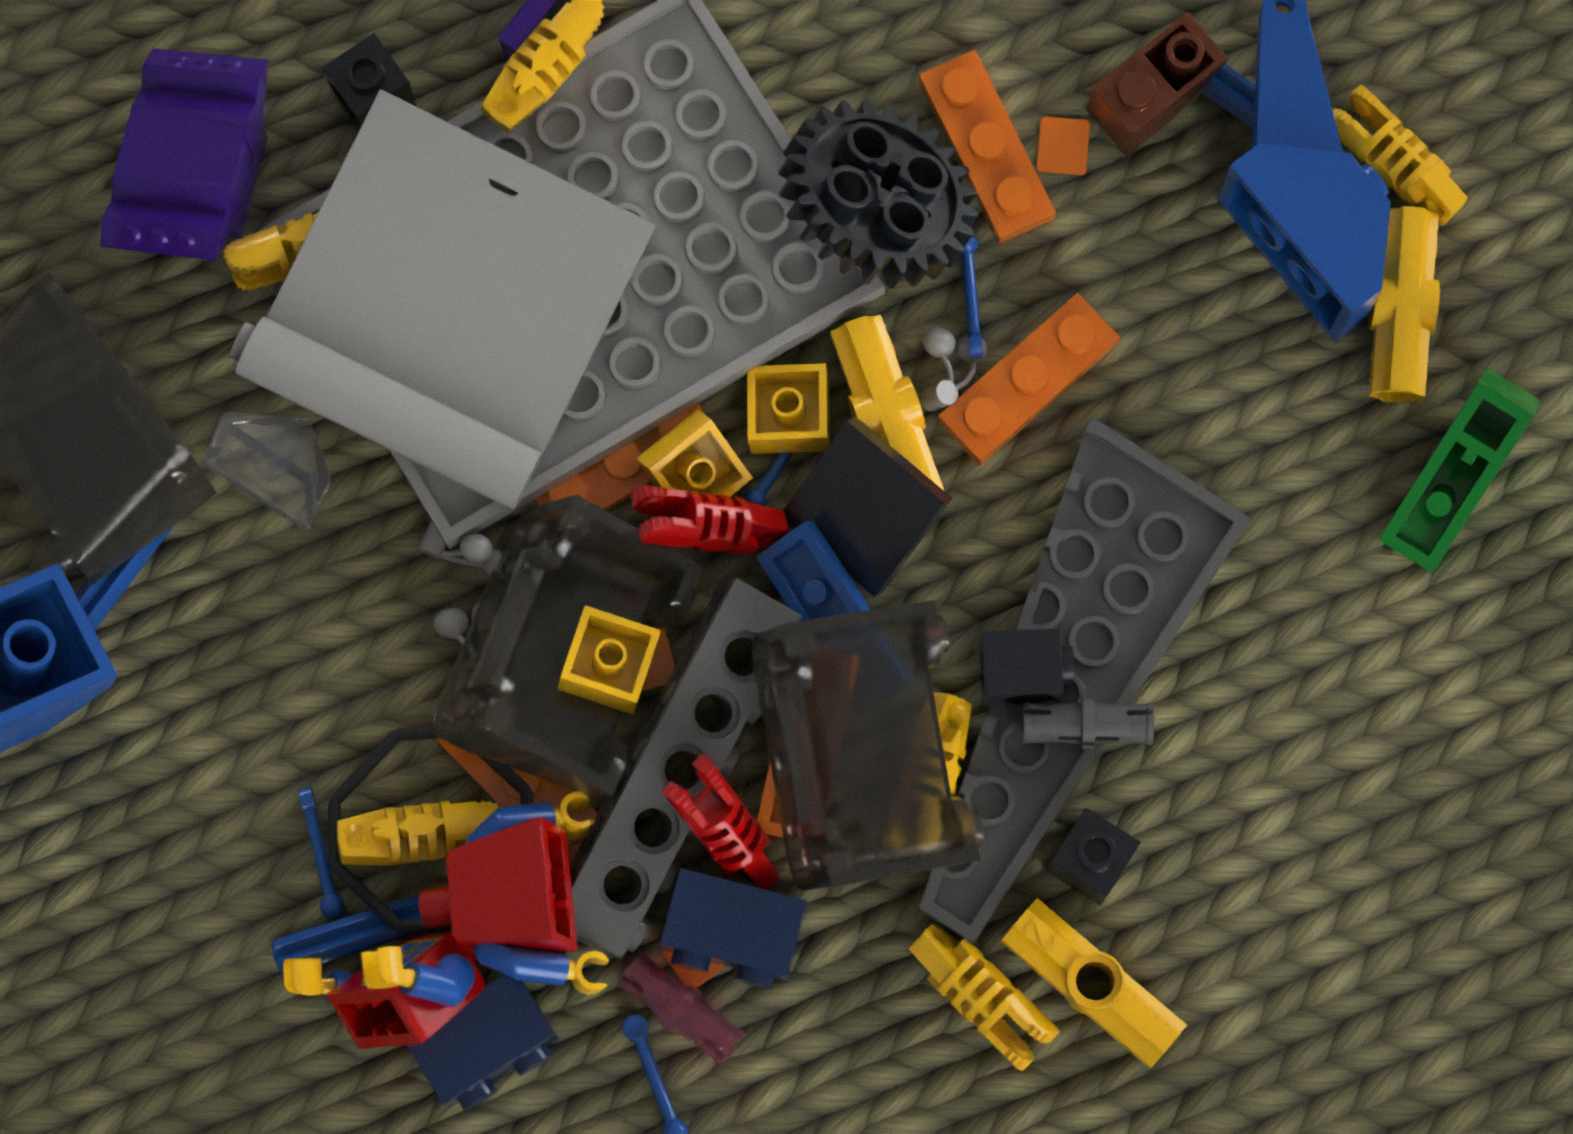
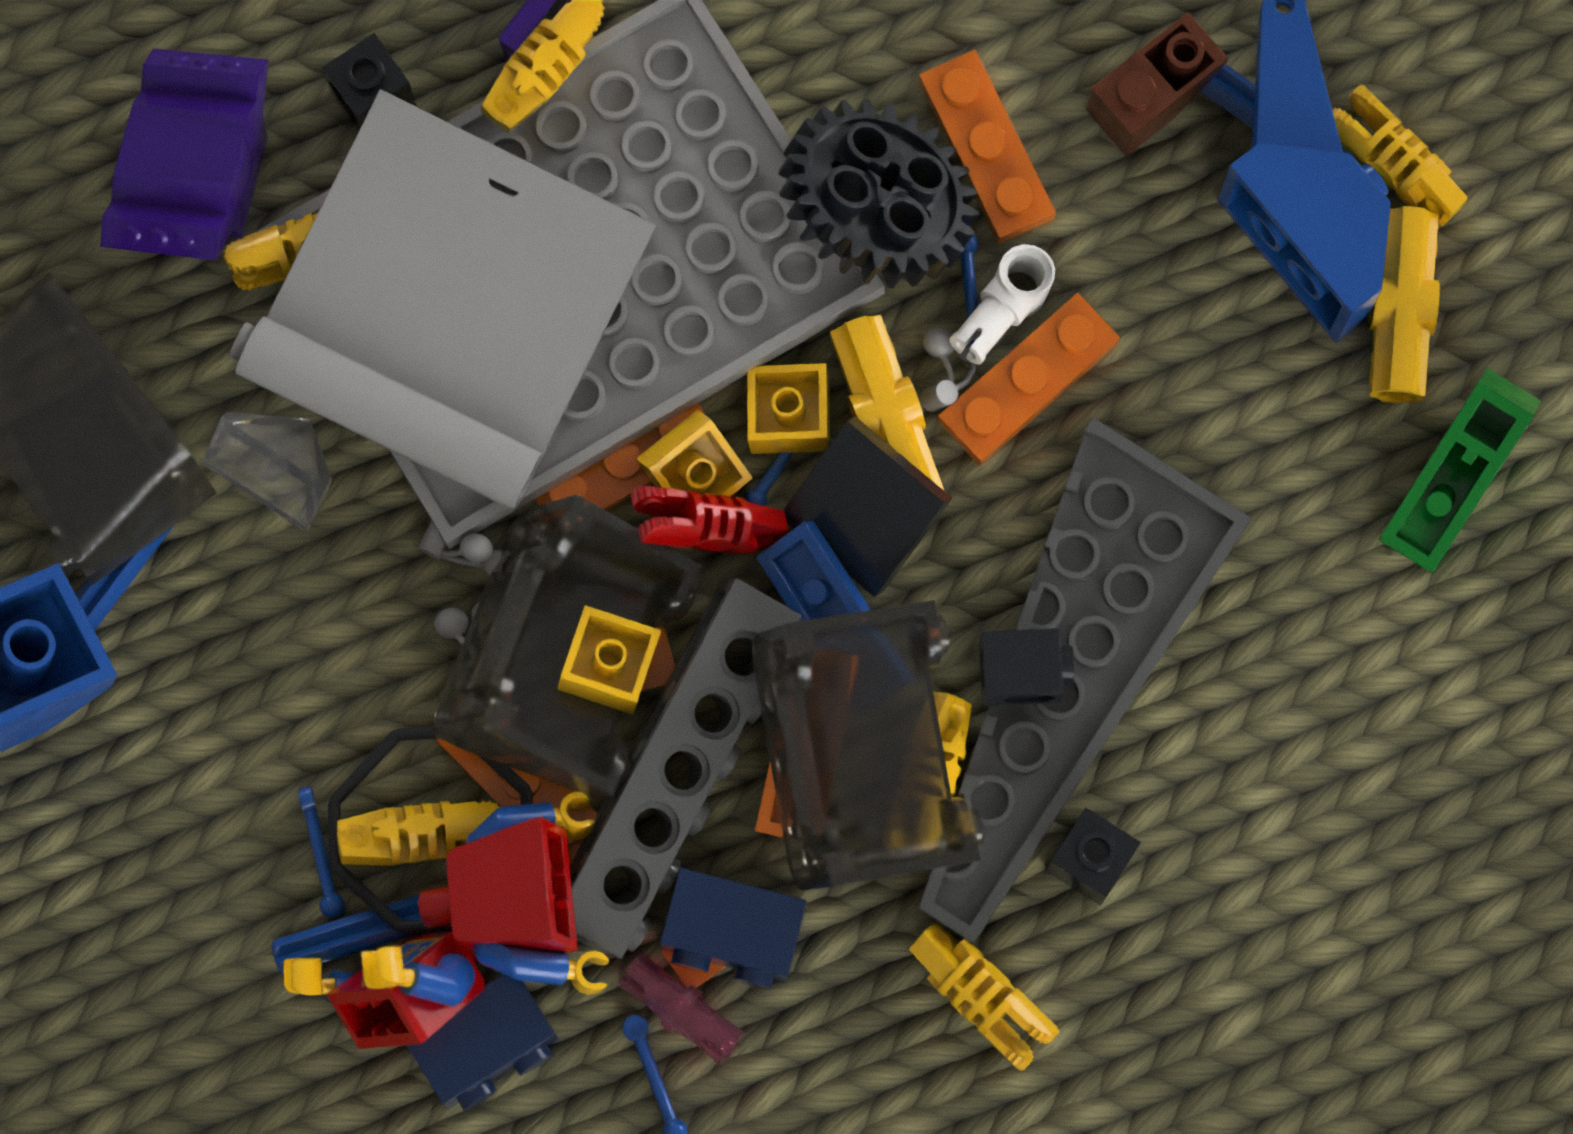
(724, 825): red hinge -> none
(1003, 303): none -> white pin
(1063, 145): orange sticker -> none
(1087, 723): dark grey pin -> none
(1125, 1014): yellow piece -> none

